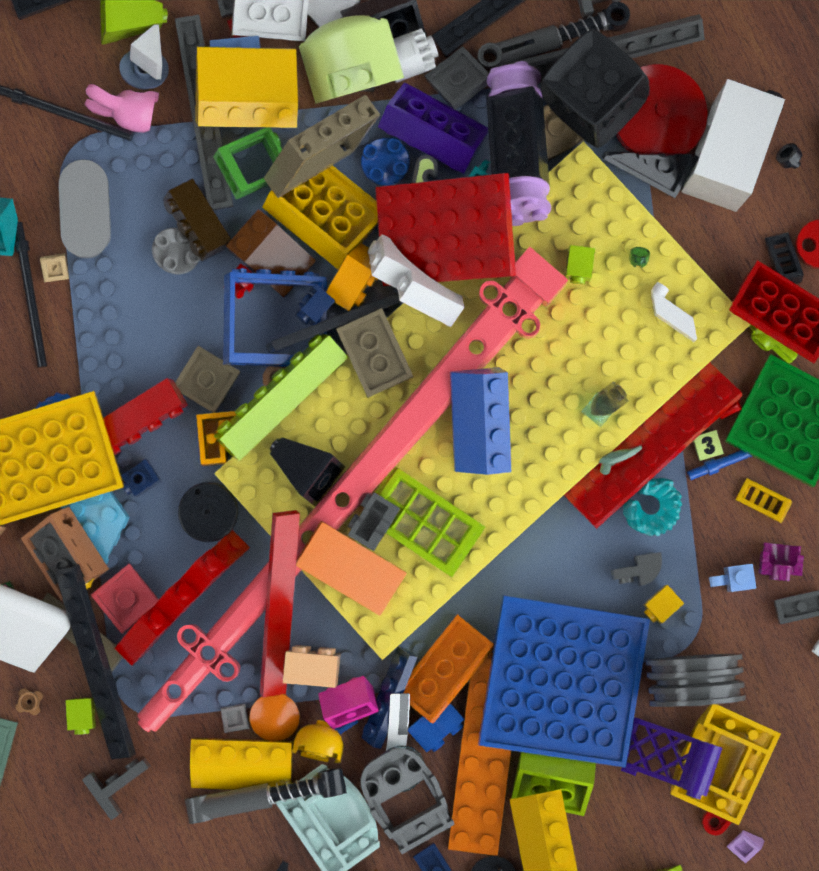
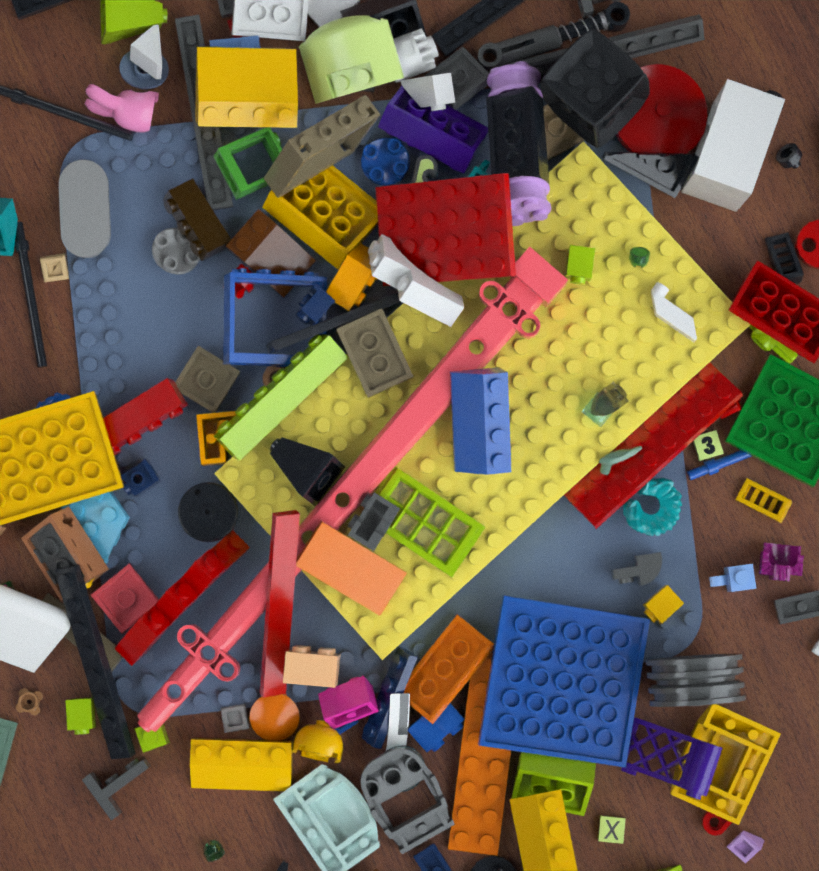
(152, 739): none -> lime brick
(213, 851): none -> clear green hinge
(262, 796): piece -> none
(431, 90): none -> white slope
(611, 829): none -> yellowish green tile

